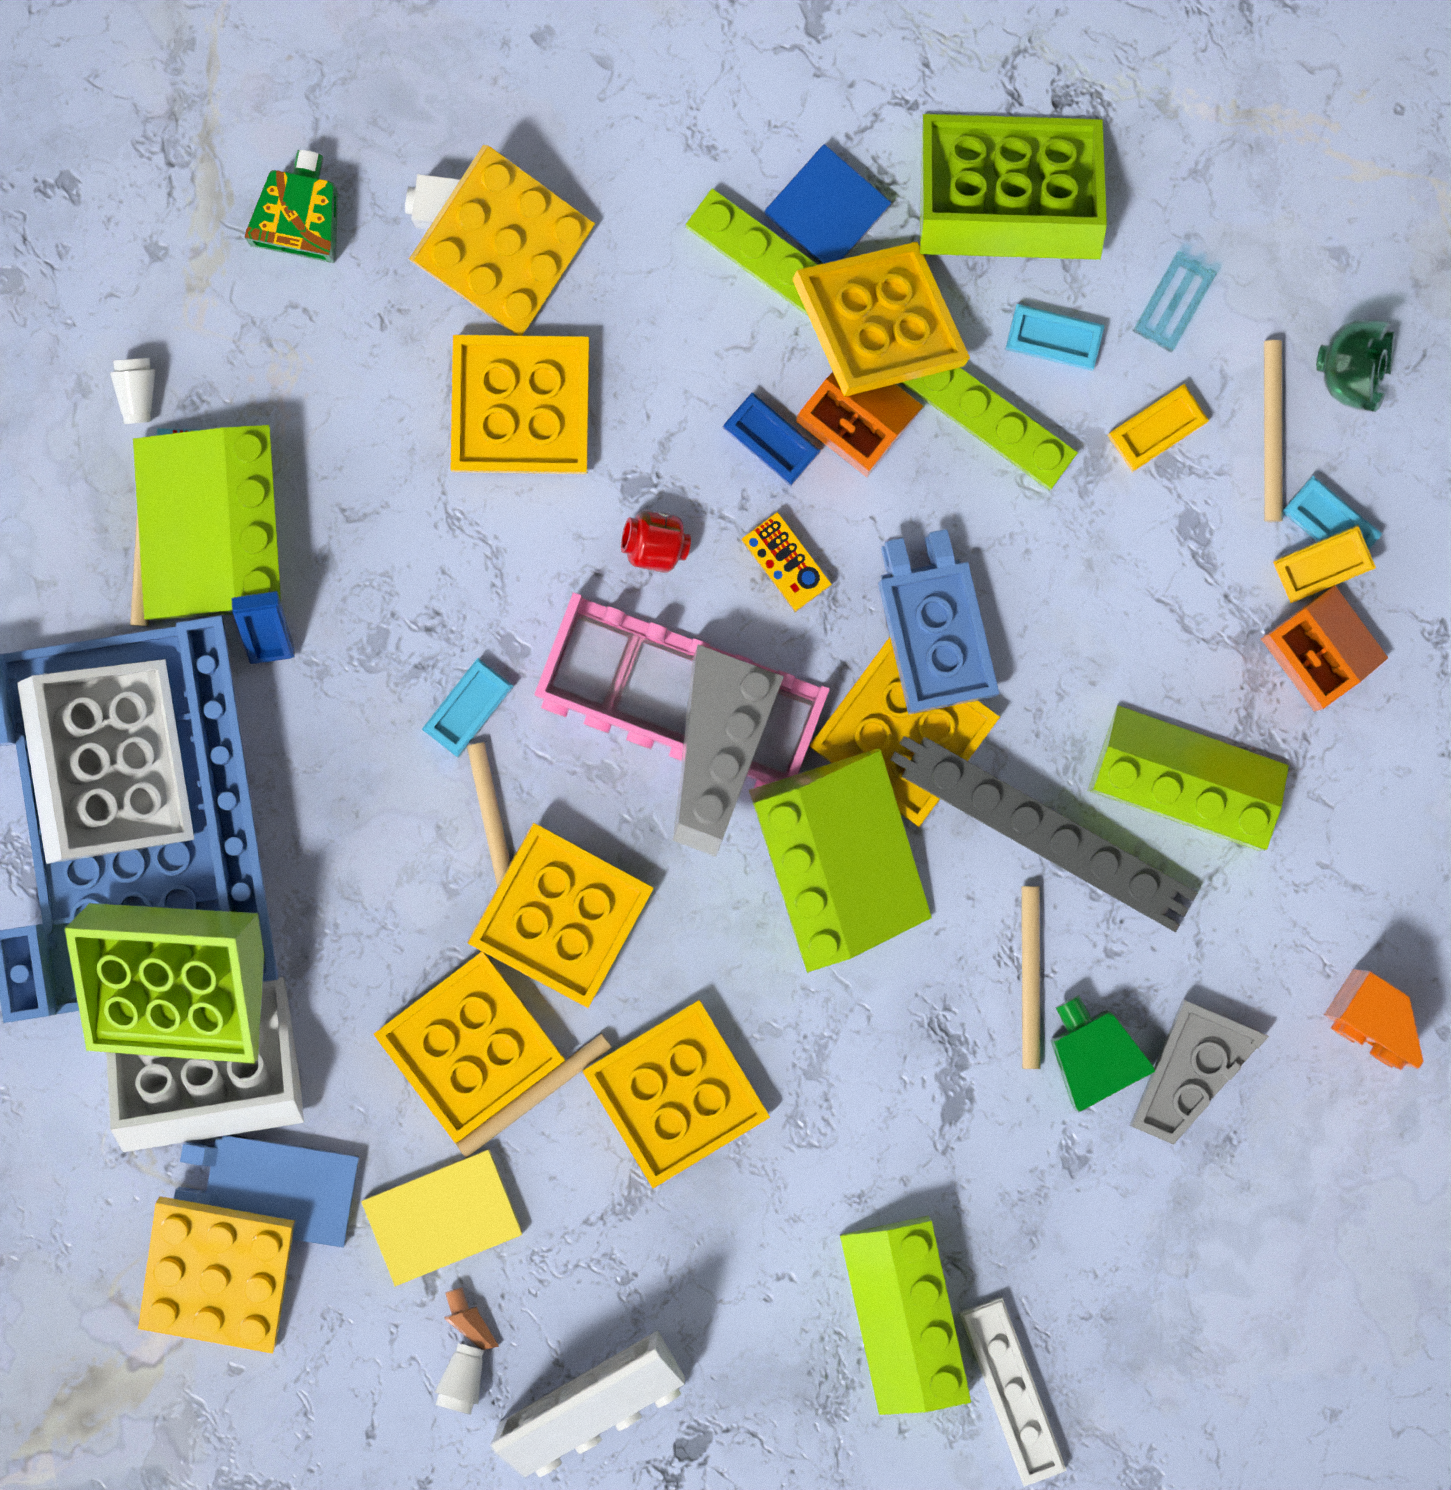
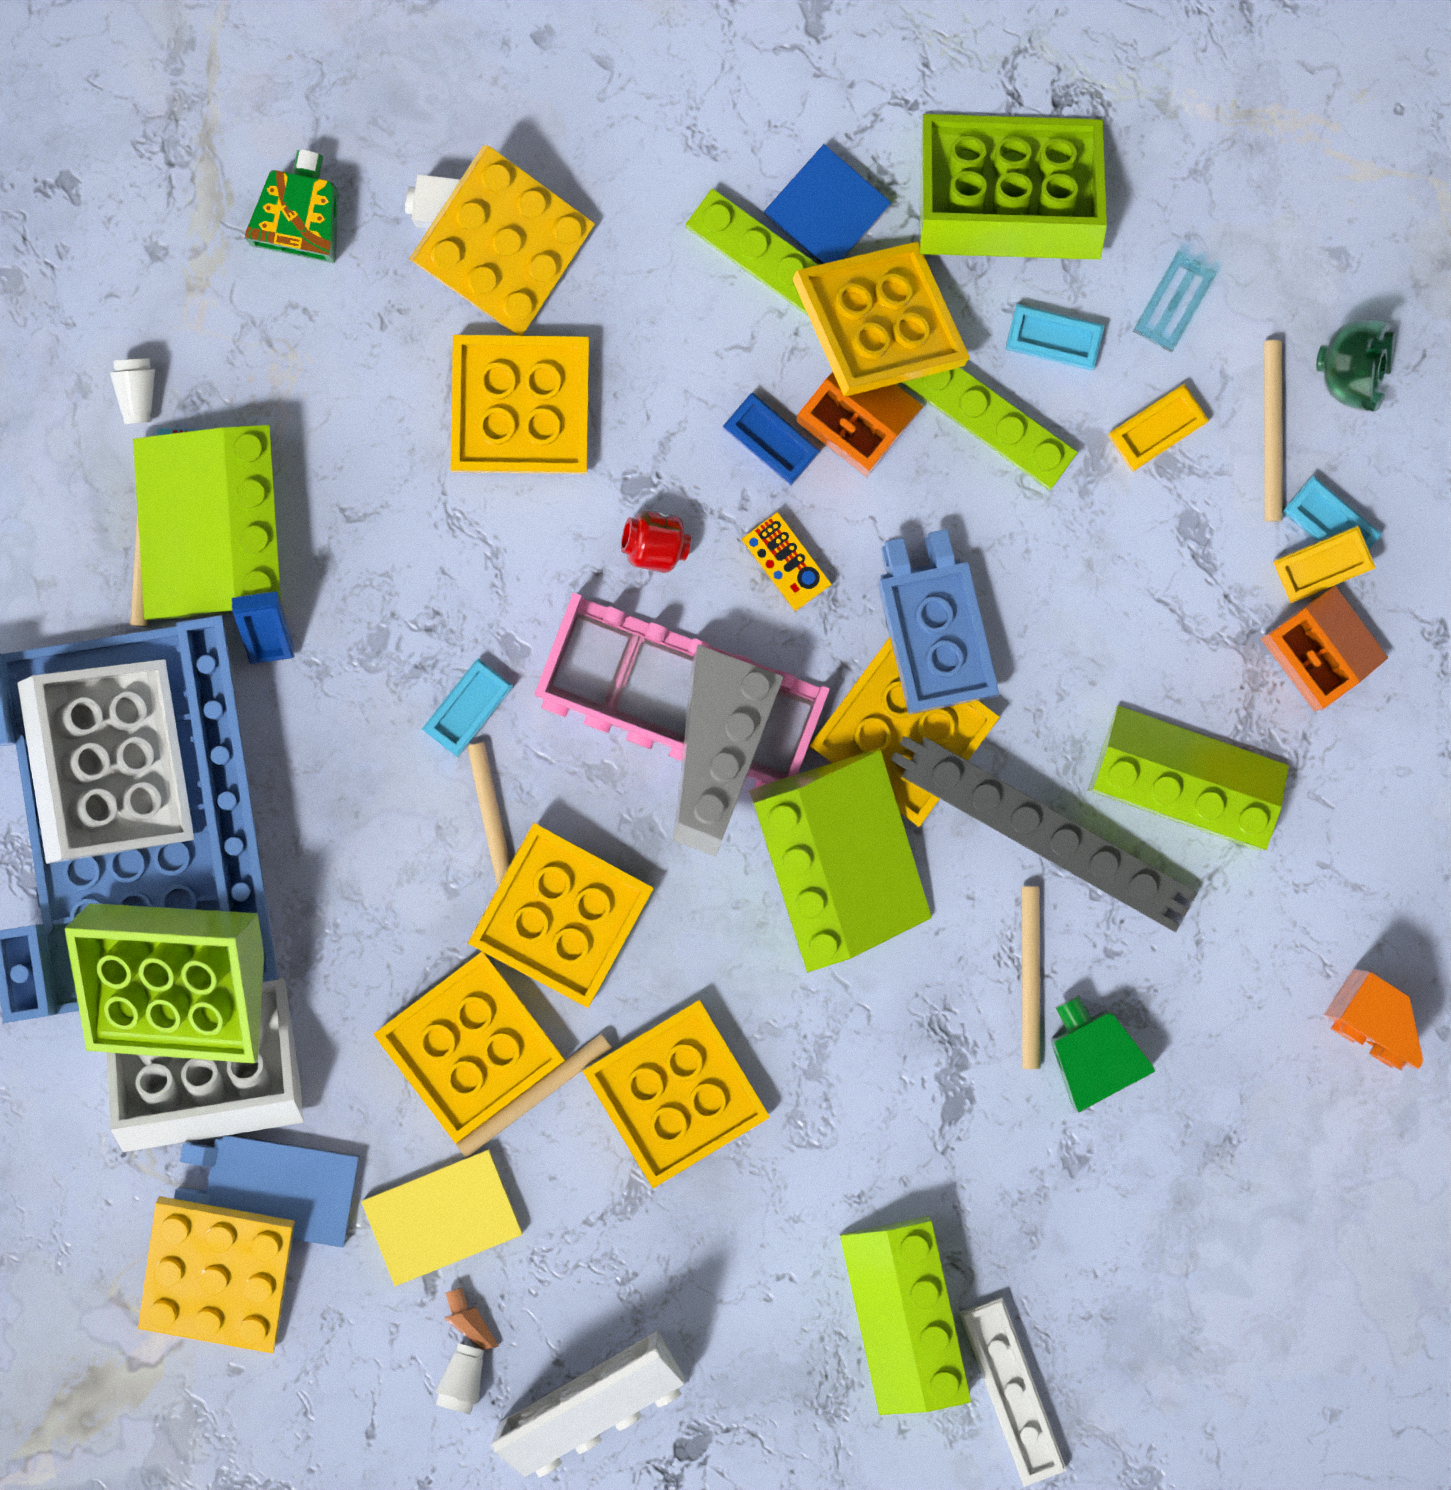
(1191, 1069): light grey wing -> none

